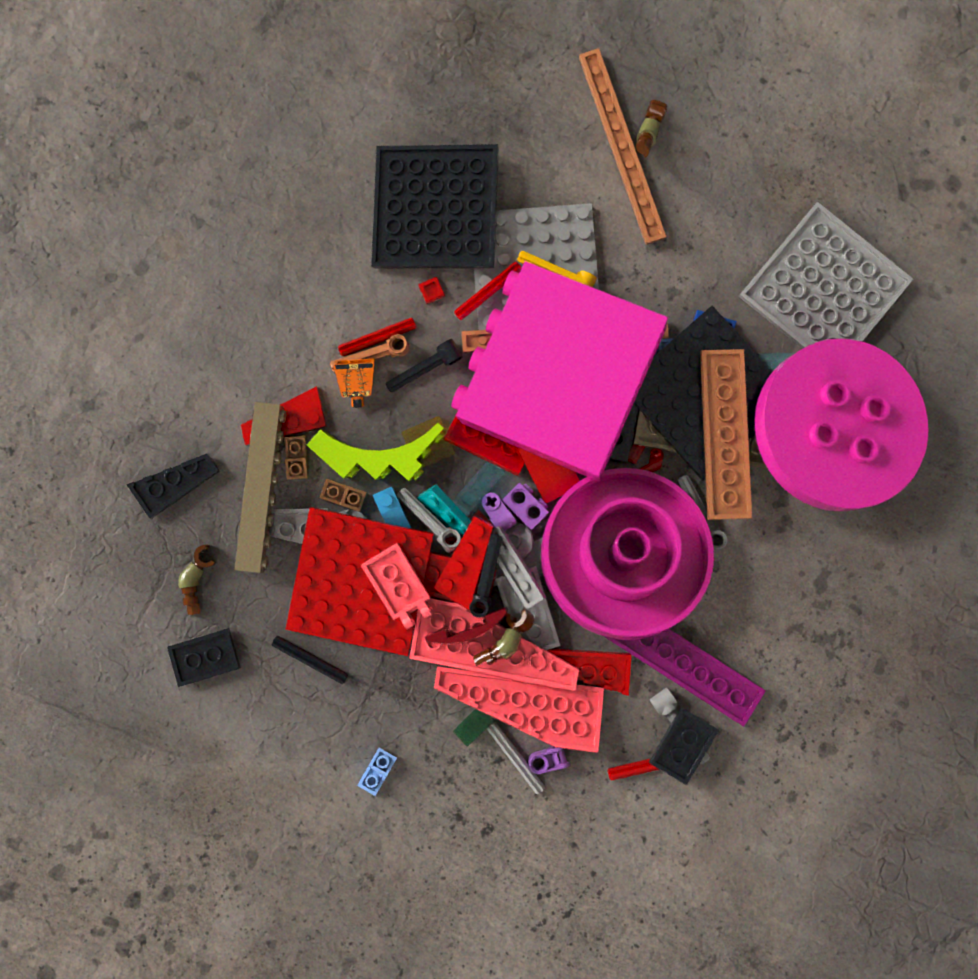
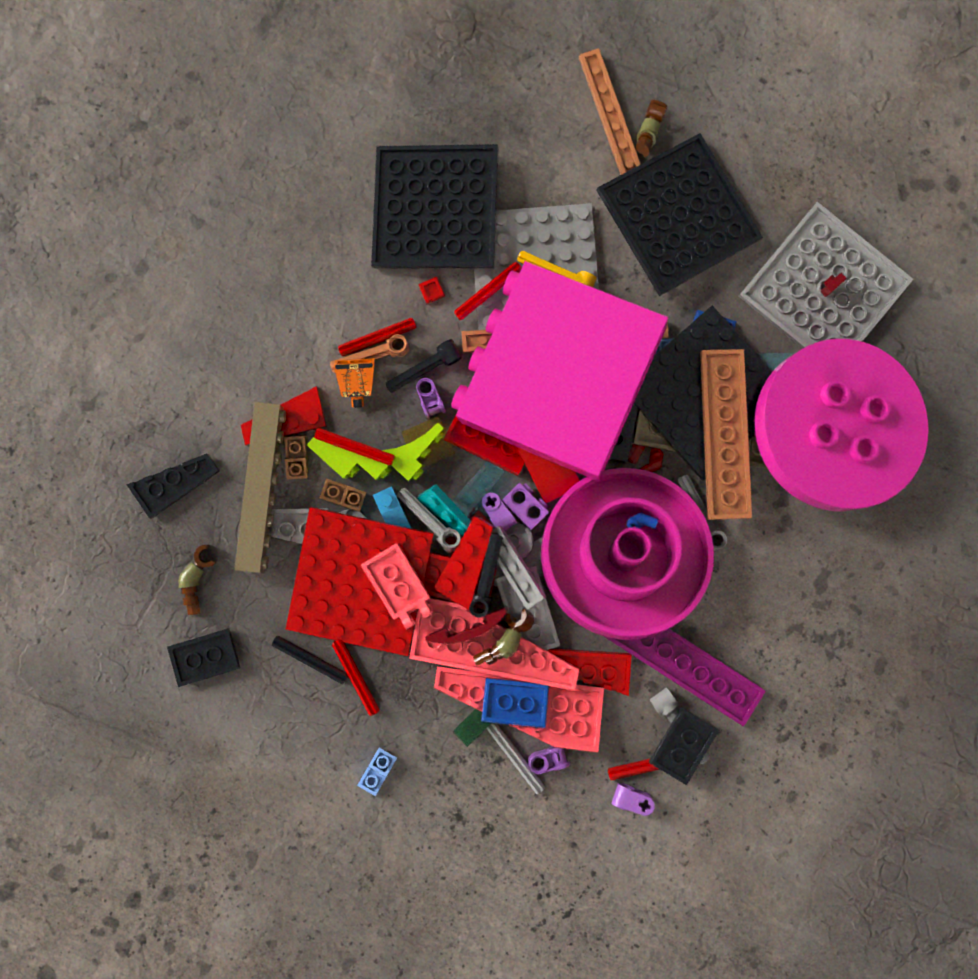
(354, 446): none -> red axle
(355, 677): none -> red axle
(430, 399): none -> medium lavender piece
(515, 703): none -> blue tile
(629, 799): none -> medium lavender piece
(640, 520): none -> blue arm
(679, 214): none -> black plate
(832, 283): none -> dark red plate

